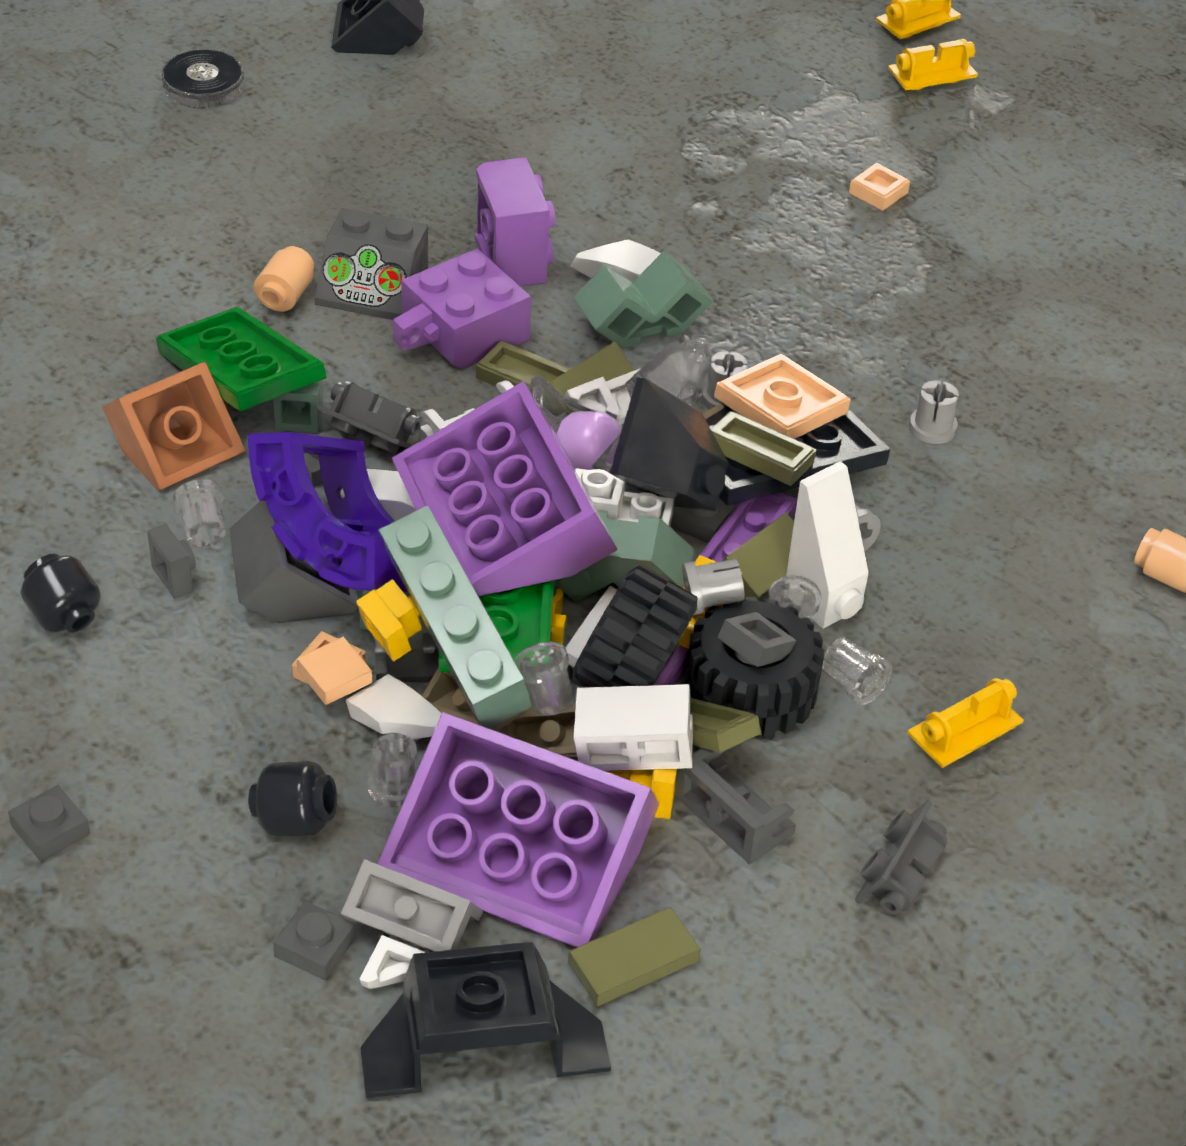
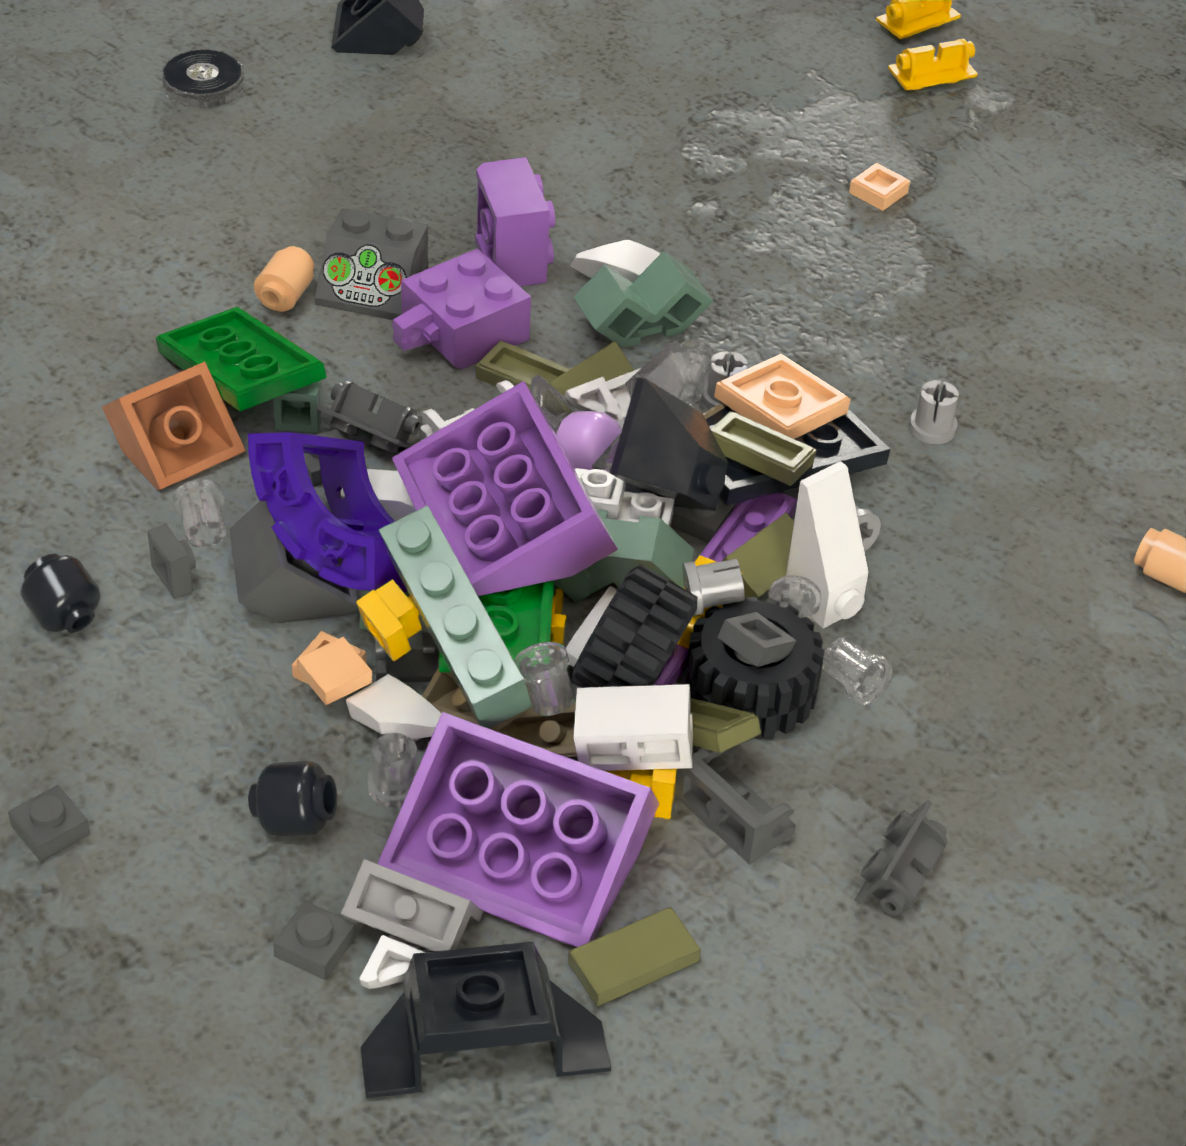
(968, 723): yellow hinge -> none

